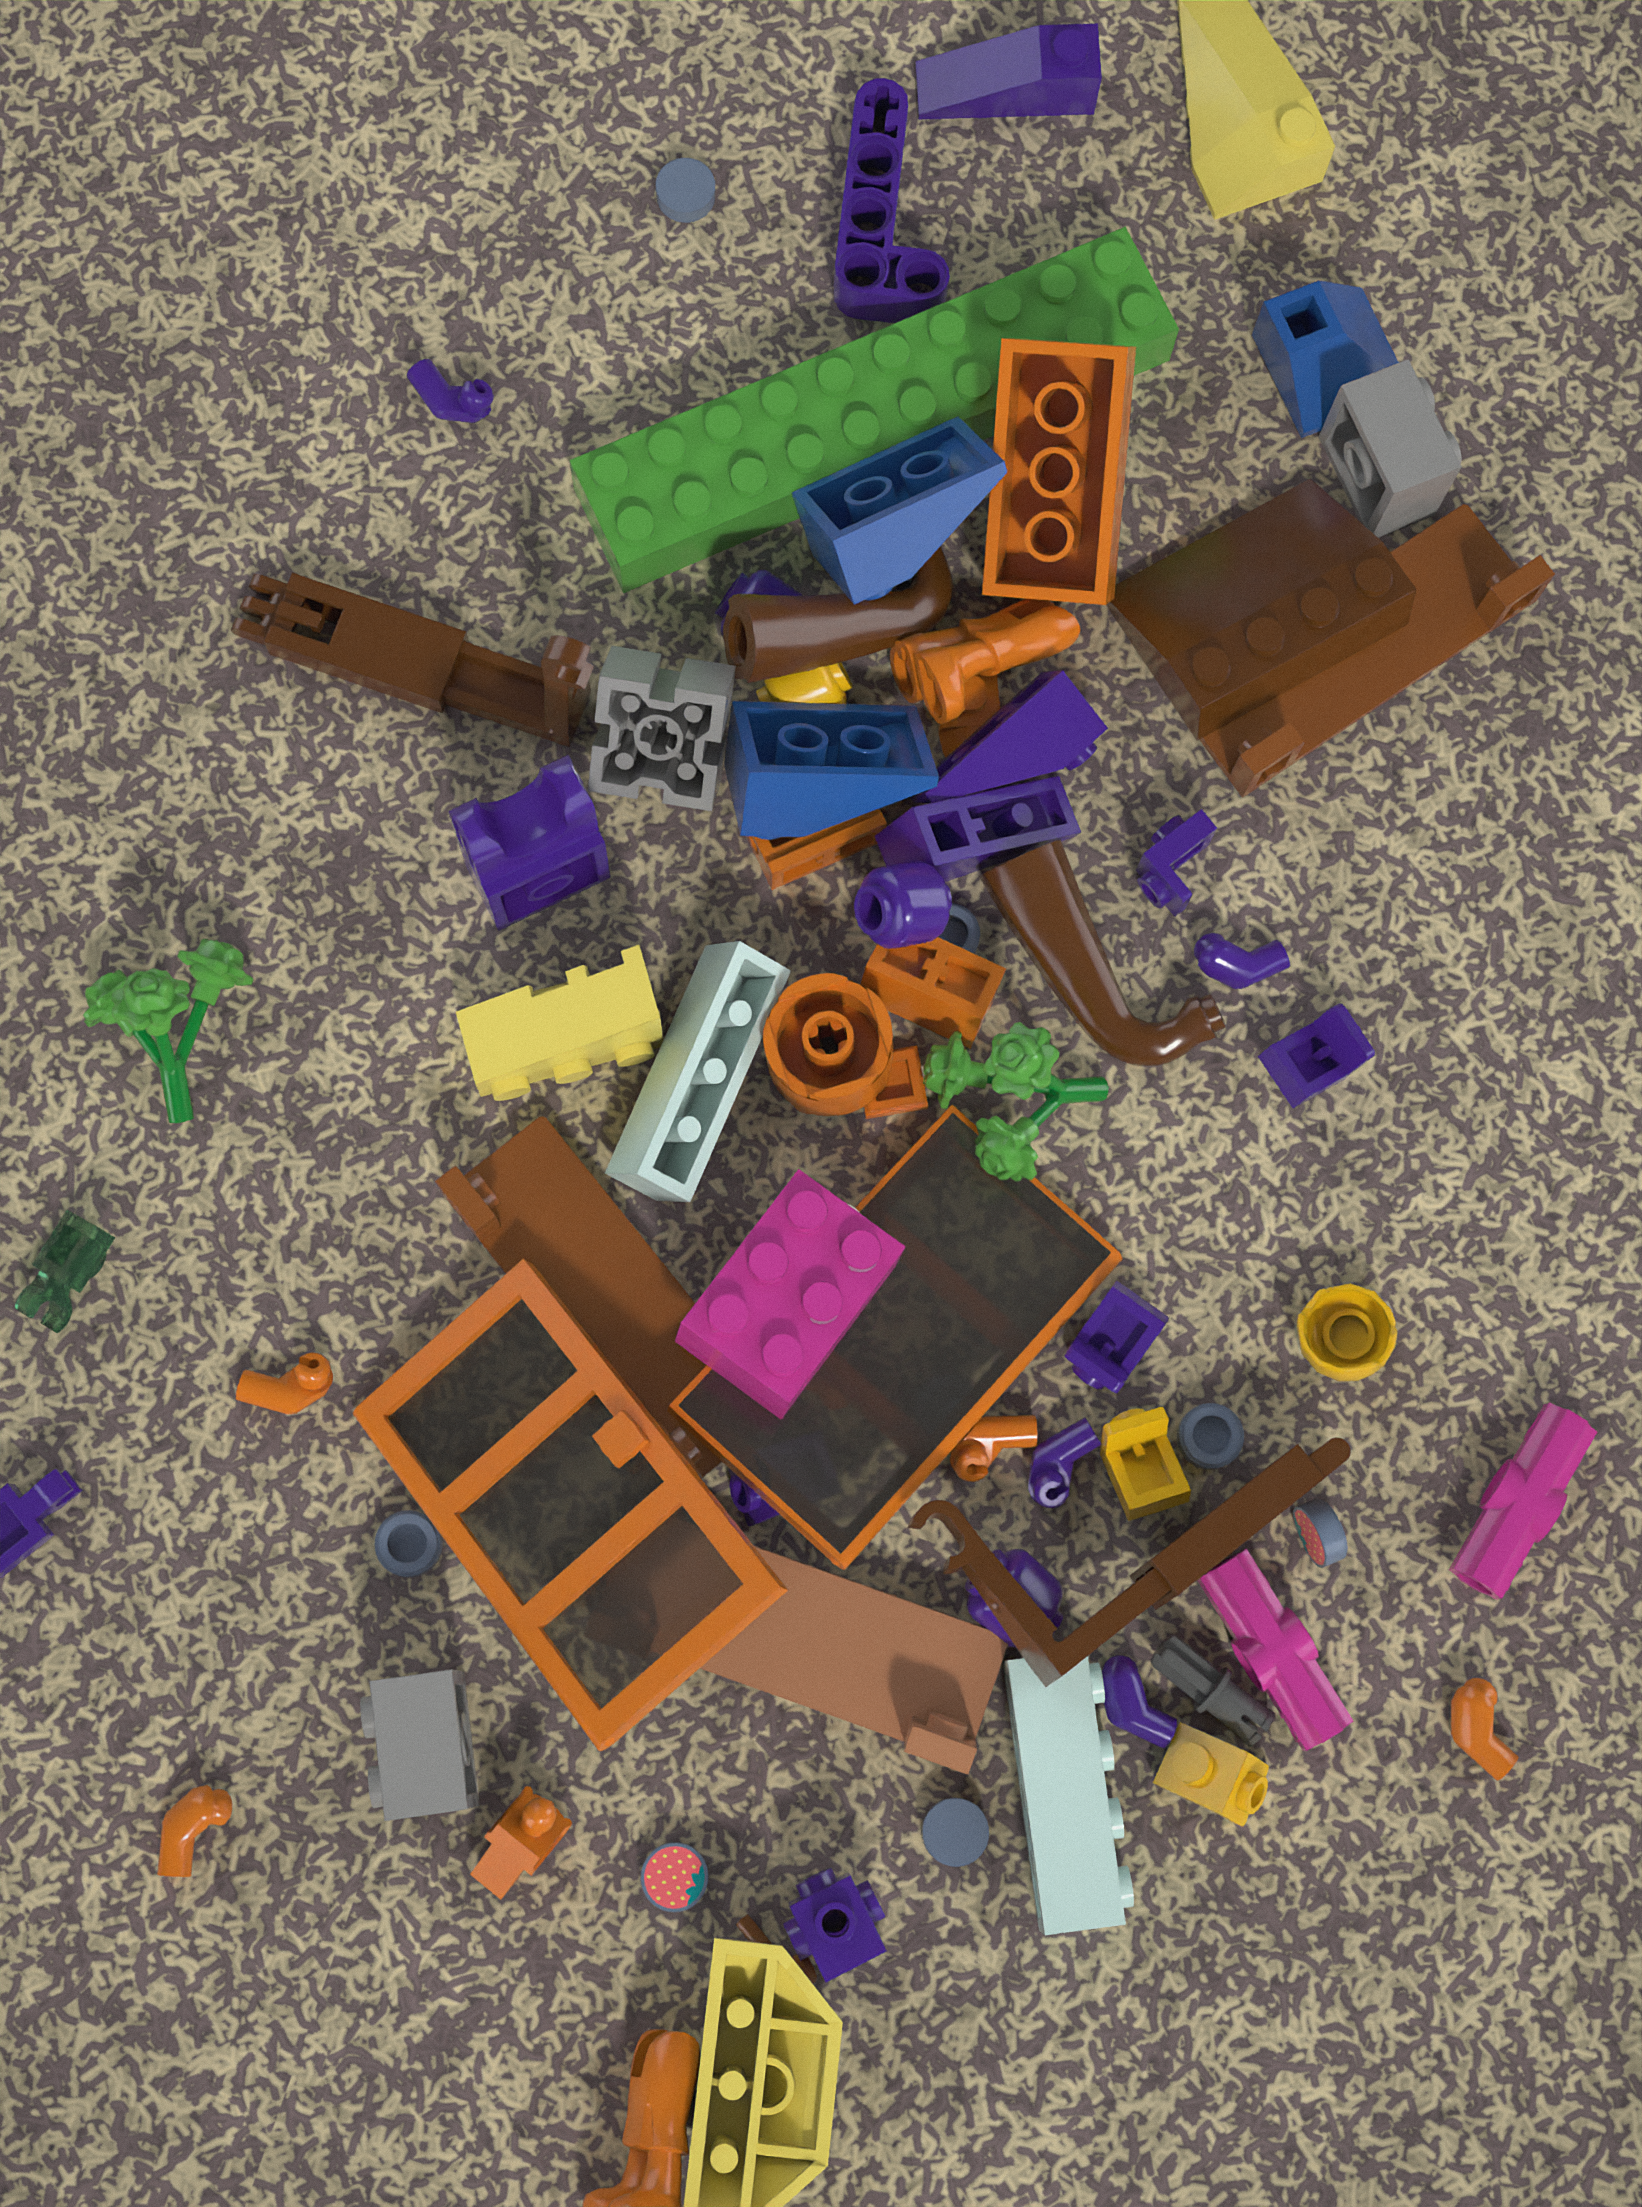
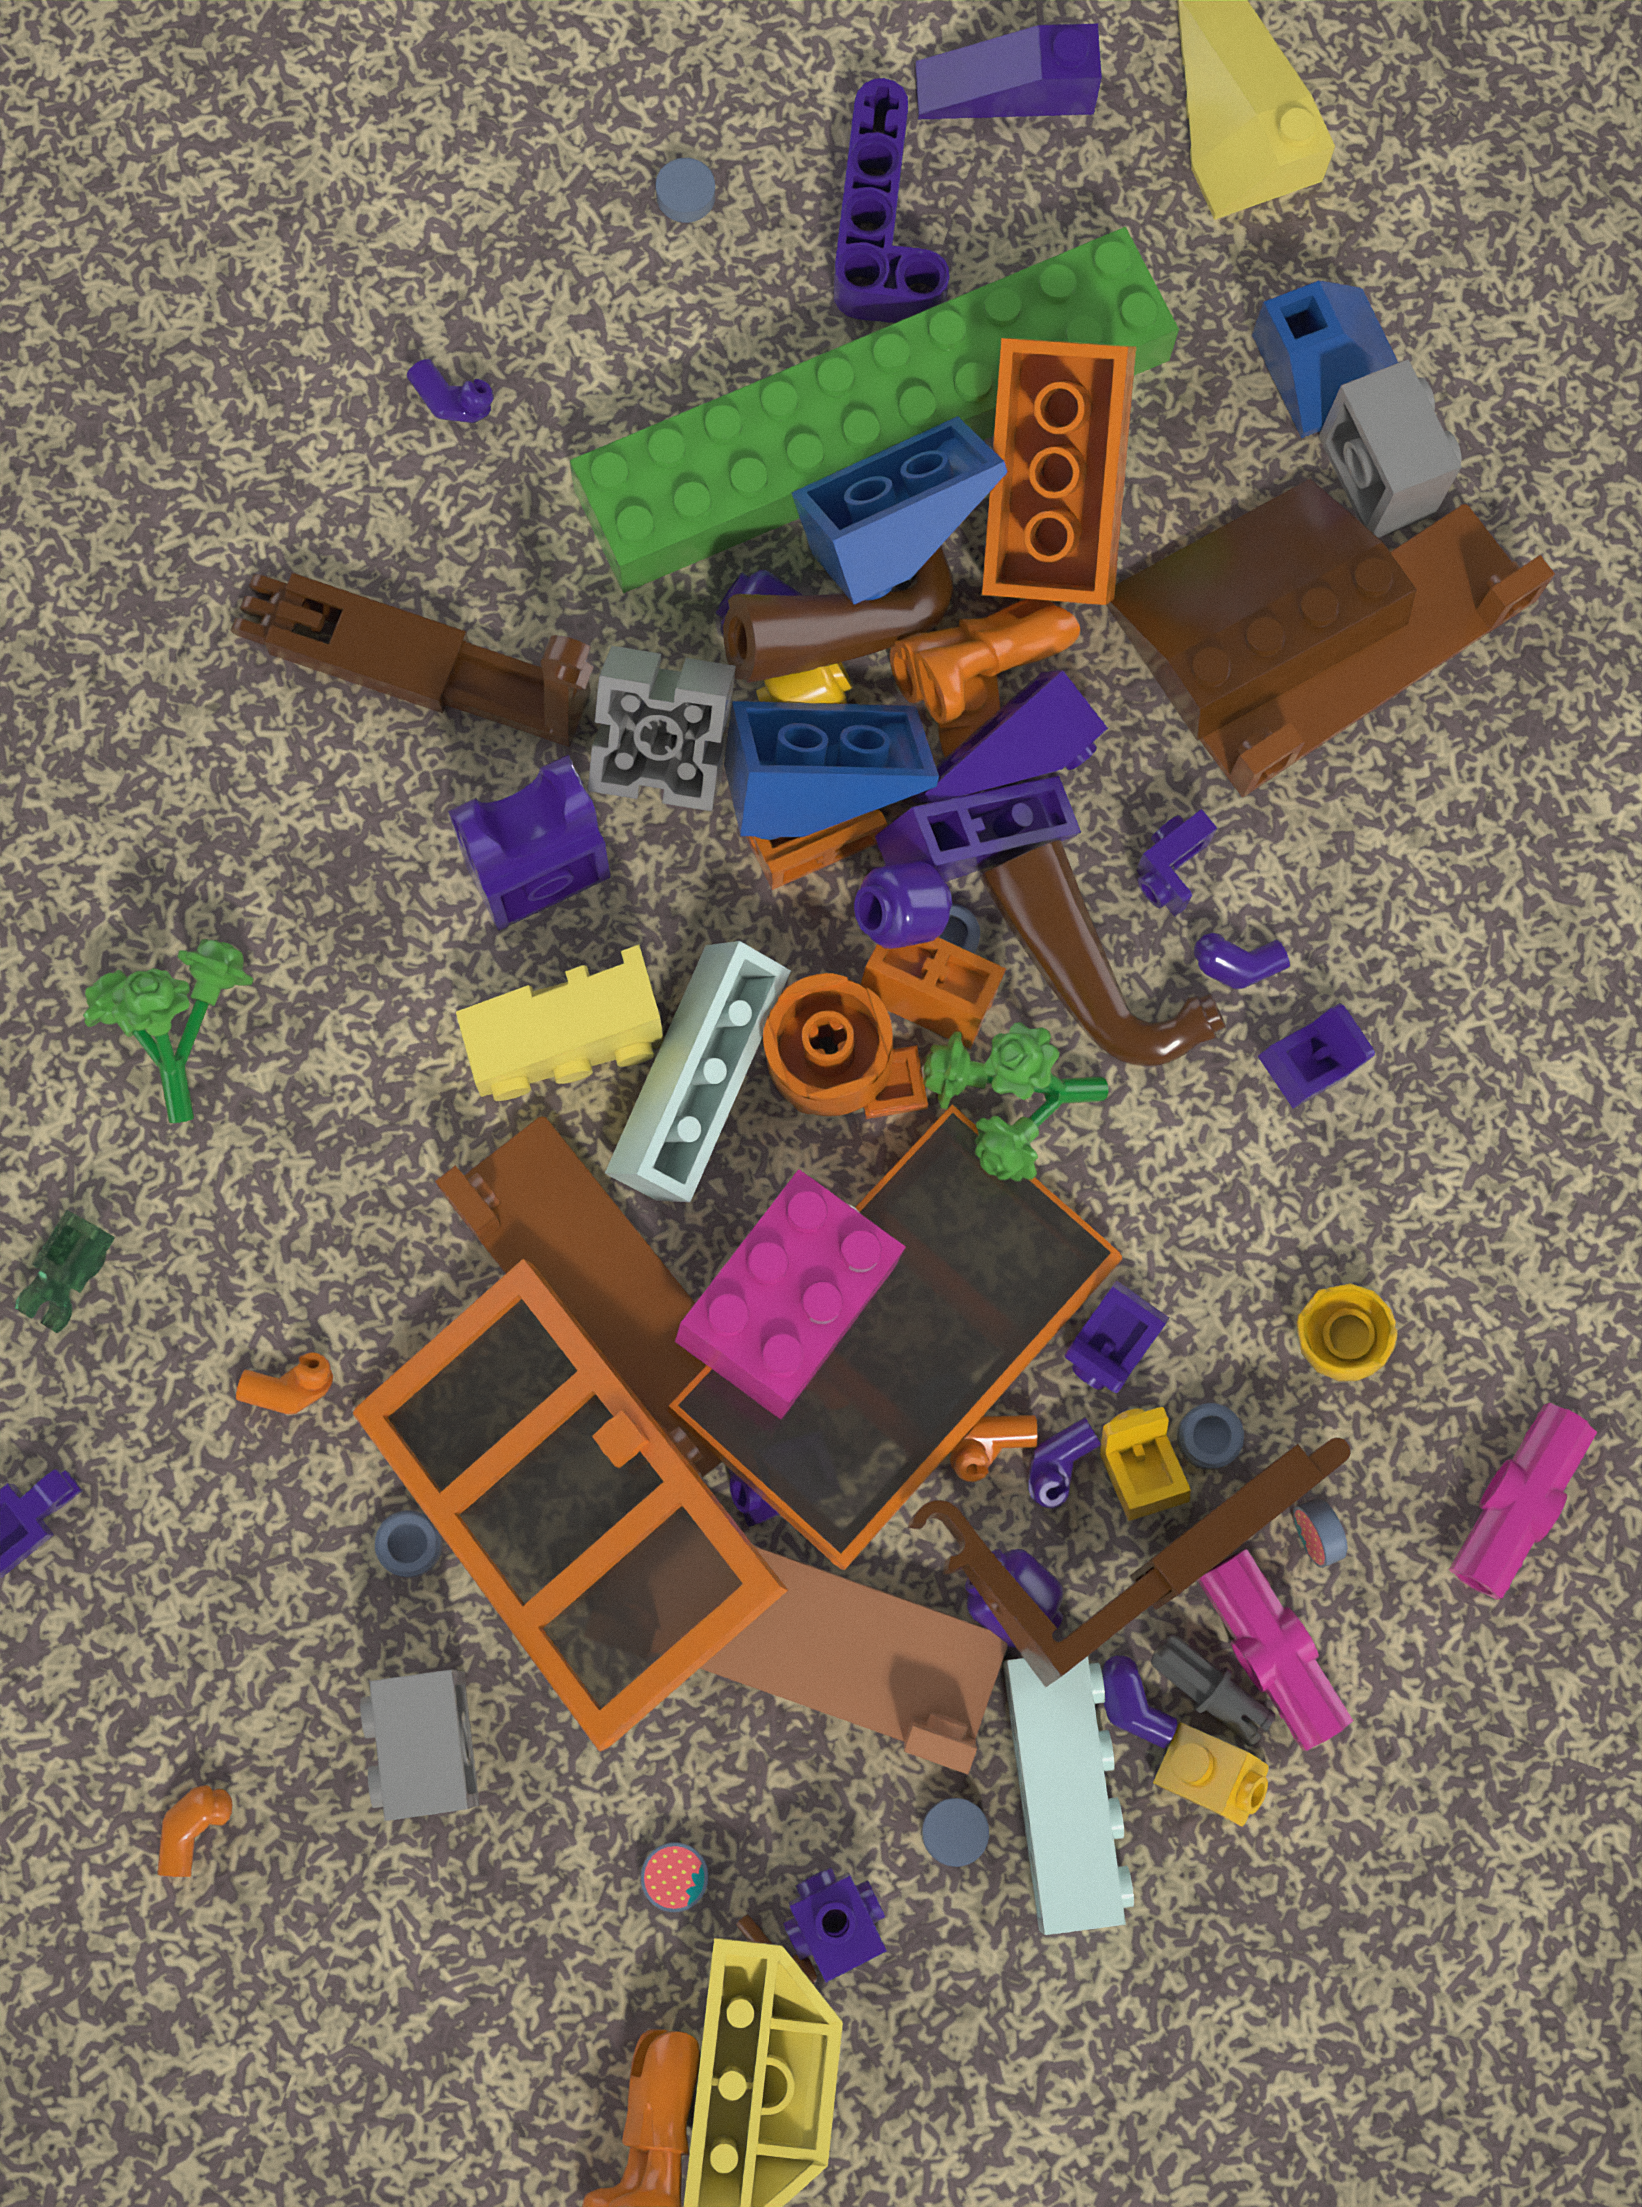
(520, 1841): orange piece -> none
(1473, 1727): orange arm -> none

